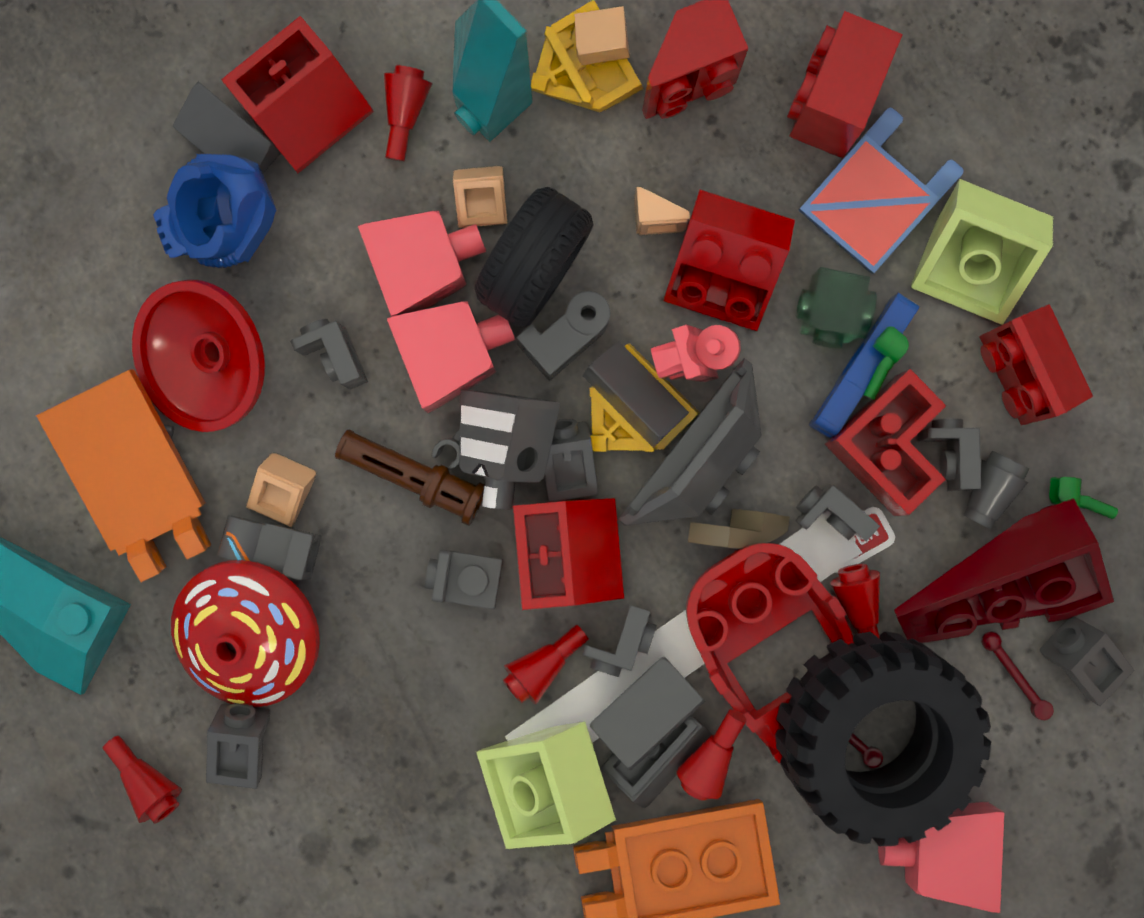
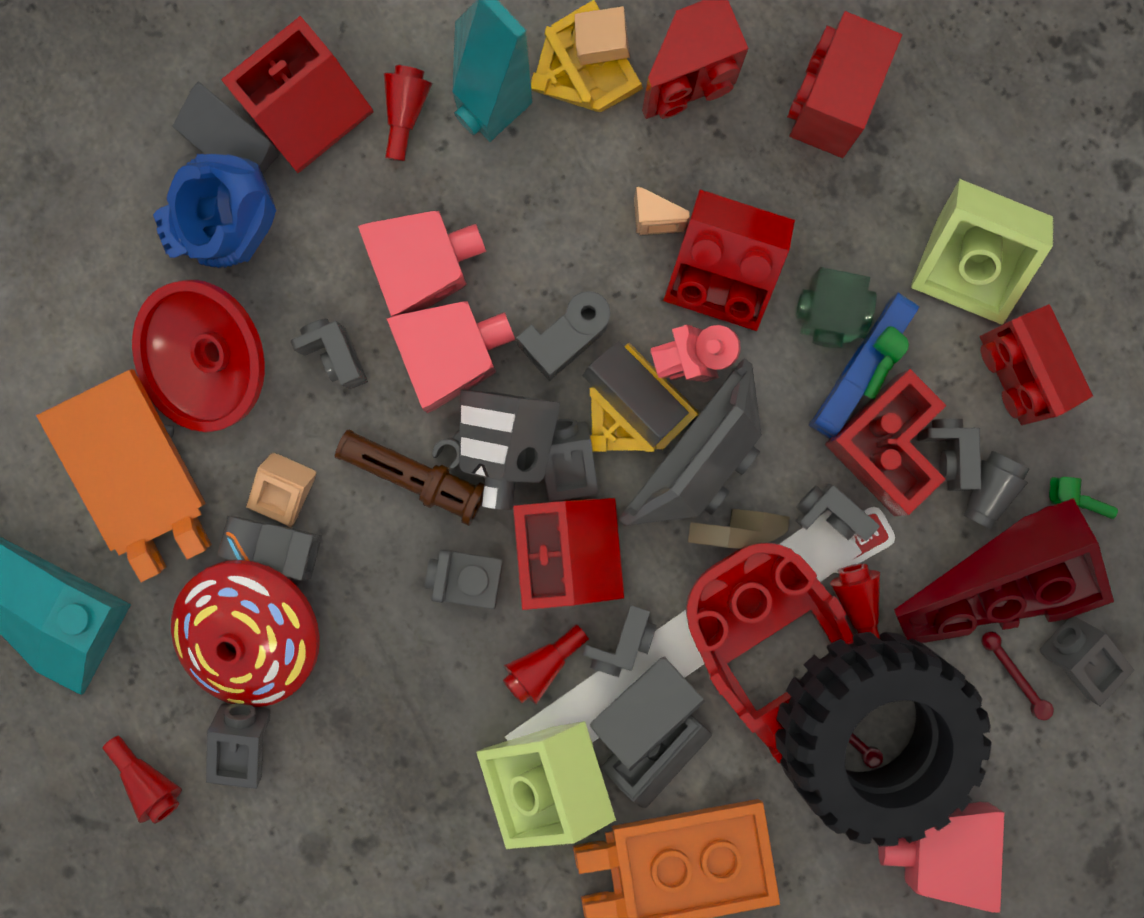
(480, 196): light nougat slope -> none
(533, 256): black tyre -> none
(707, 768): red cone -> none
(873, 199): coral flag -> none

